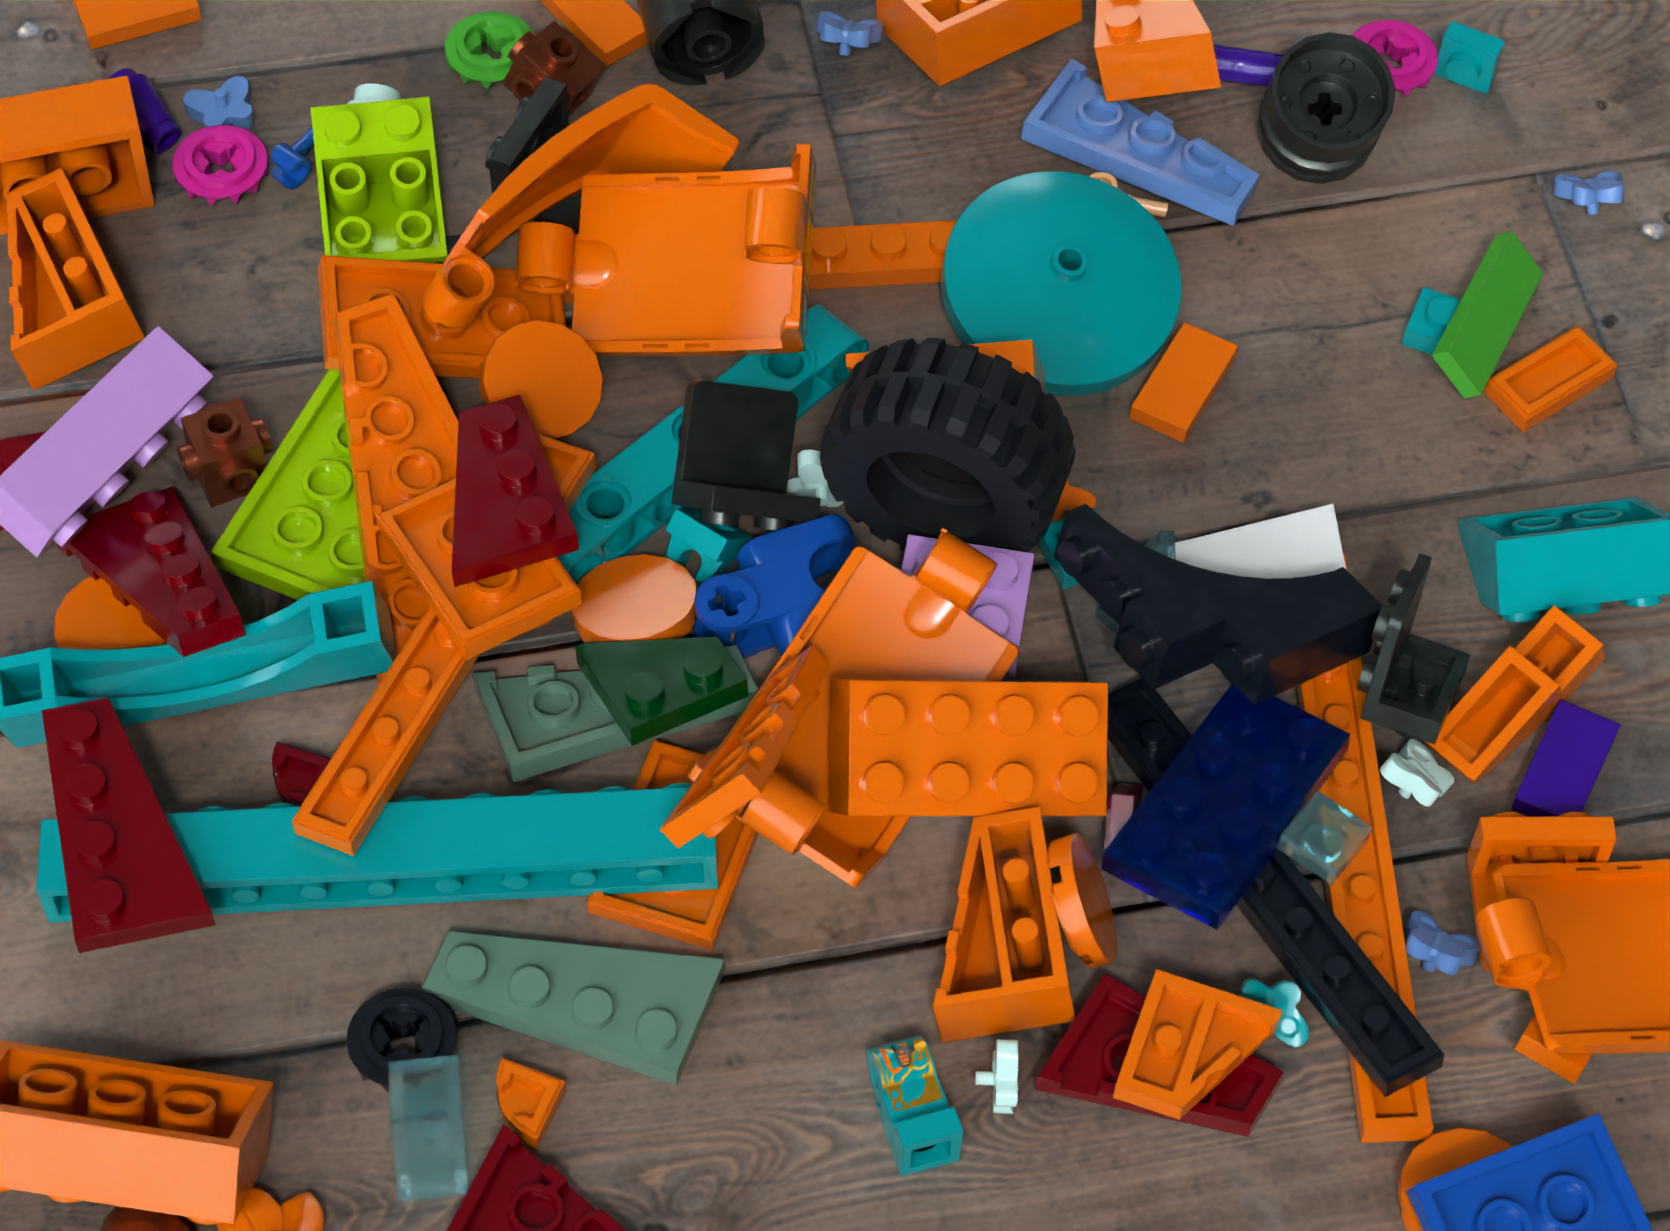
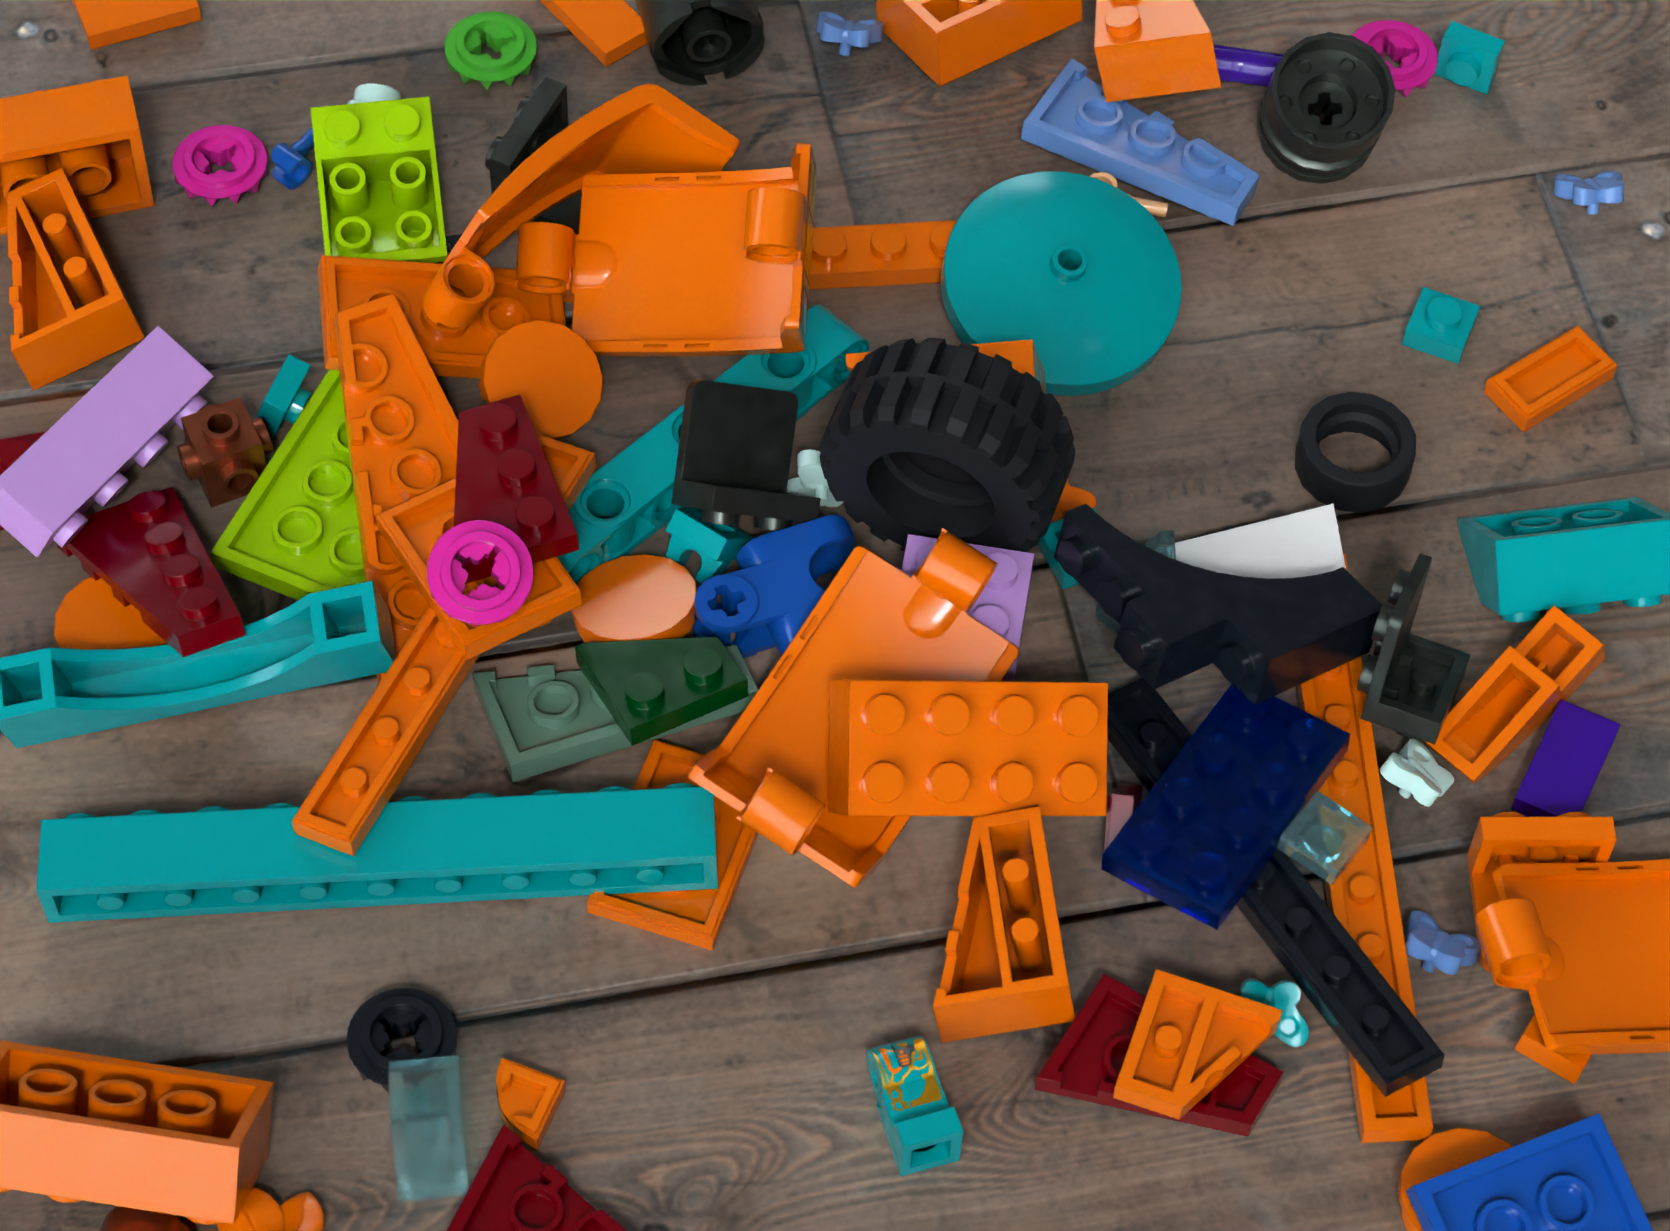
(116, 843): dark red wing -> none
(154, 120): dark purple cone -> none
(222, 107): medium blue piece -> none
(286, 396): none -> teal plate
(296, 772): dark red tile -> none
(472, 543): none -> dark pink gear
(556, 56): copper brick -> none
(591, 999): sand green wing -> none
(749, 751): orange wing -> none
(1003, 1076): light aqua piece -> none
(1082, 901): orange tile -> none
(1183, 382): orange tile -> none
(1355, 414): none -> black tyre
(1487, 315): bright green tile -> none

